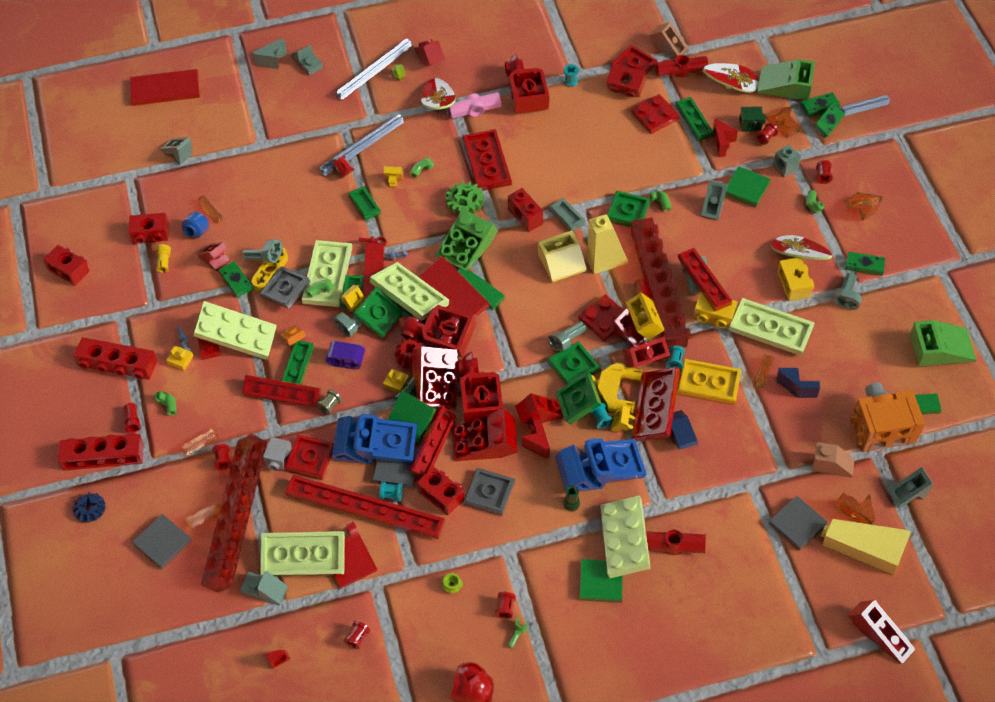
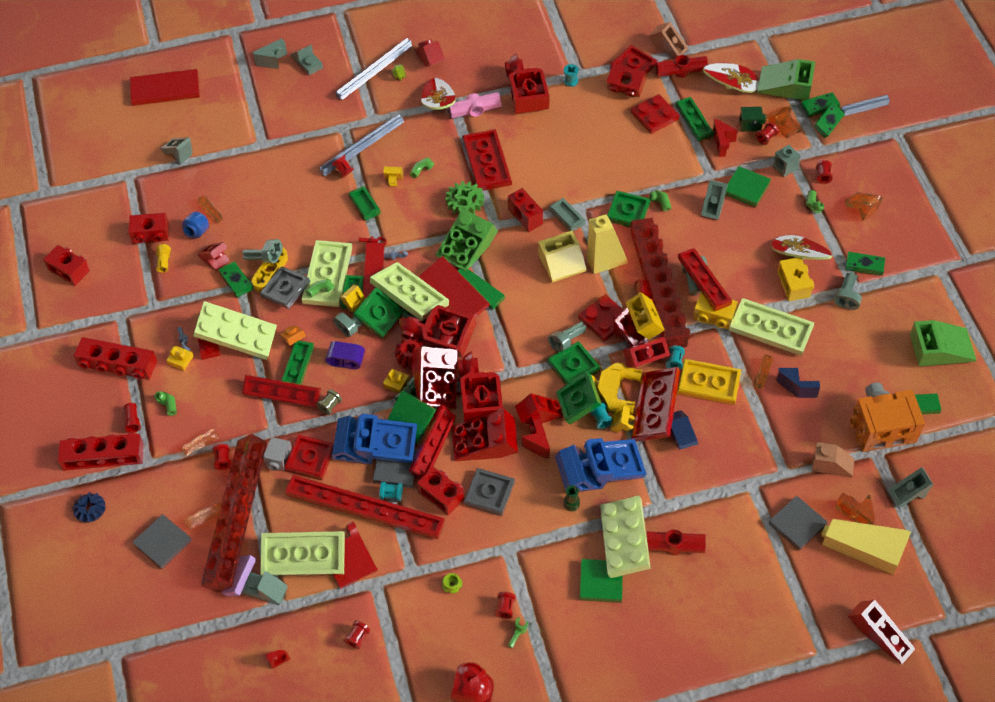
(242, 572): none -> lavender tile

